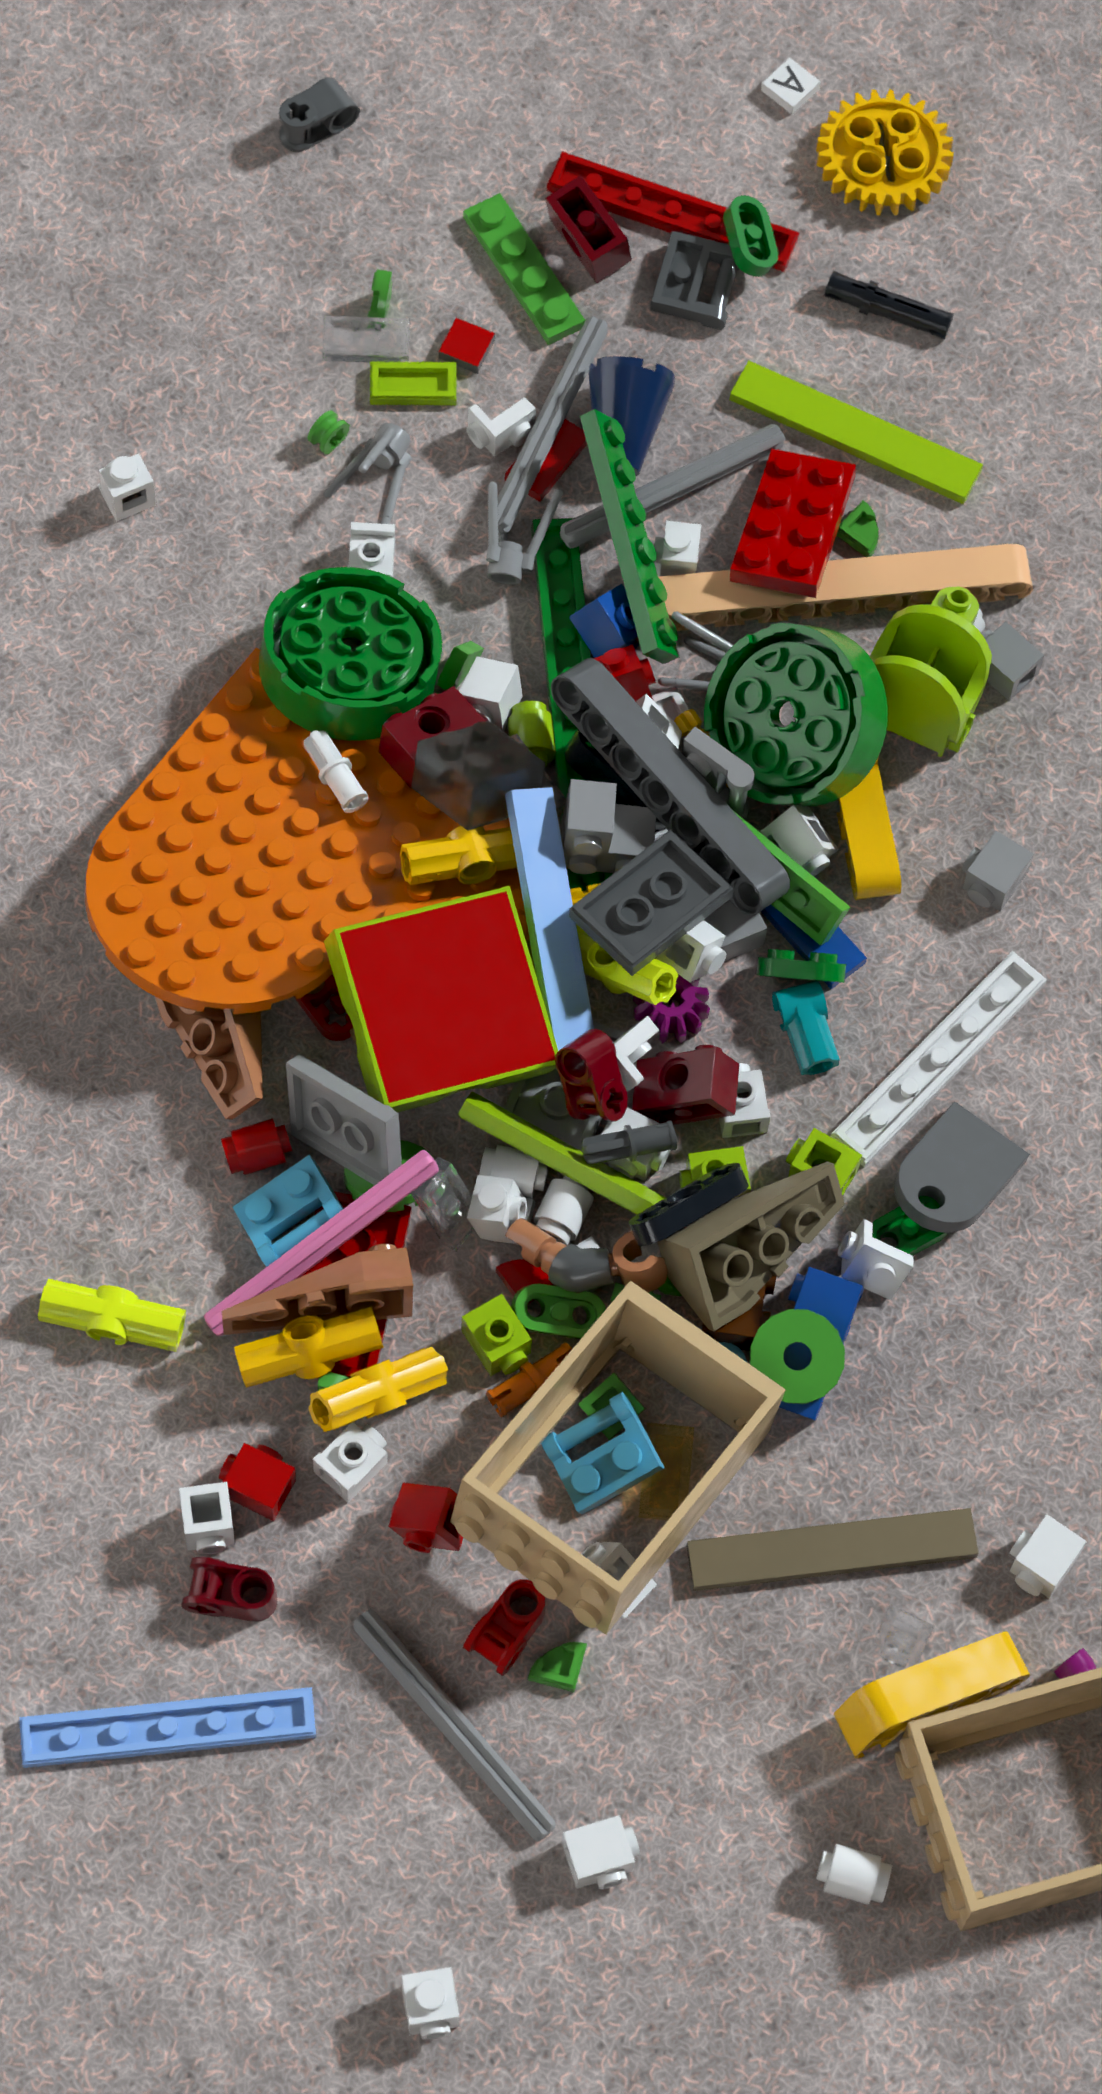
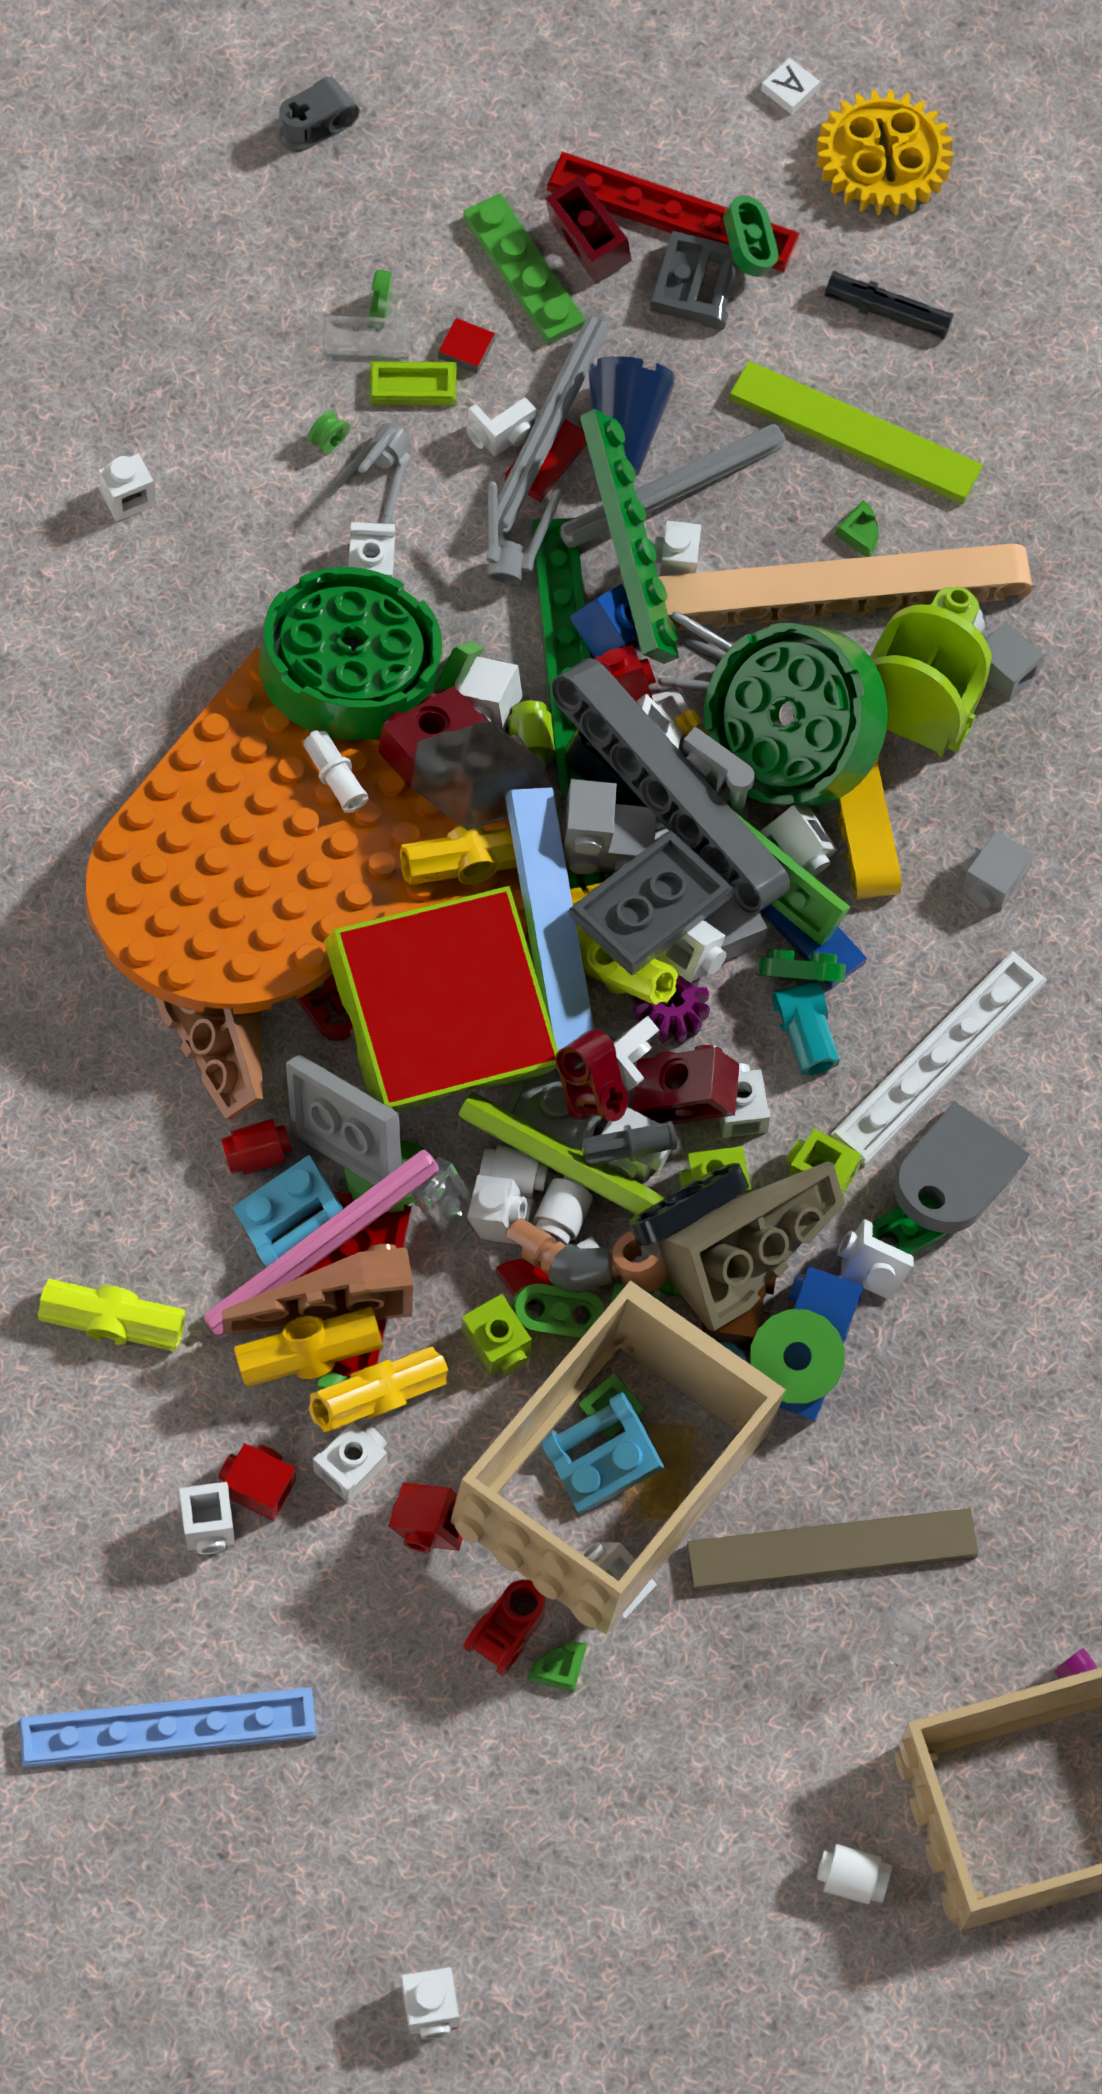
(219, 1590): dark red piece -> none
(454, 1725): light grey axle -> none
(526, 1382): orange pin -> none
(600, 1853): white brick -> none
(793, 523): red plate -> none
(944, 1683): yellow beam -> none
(1045, 1557): white brick -> none

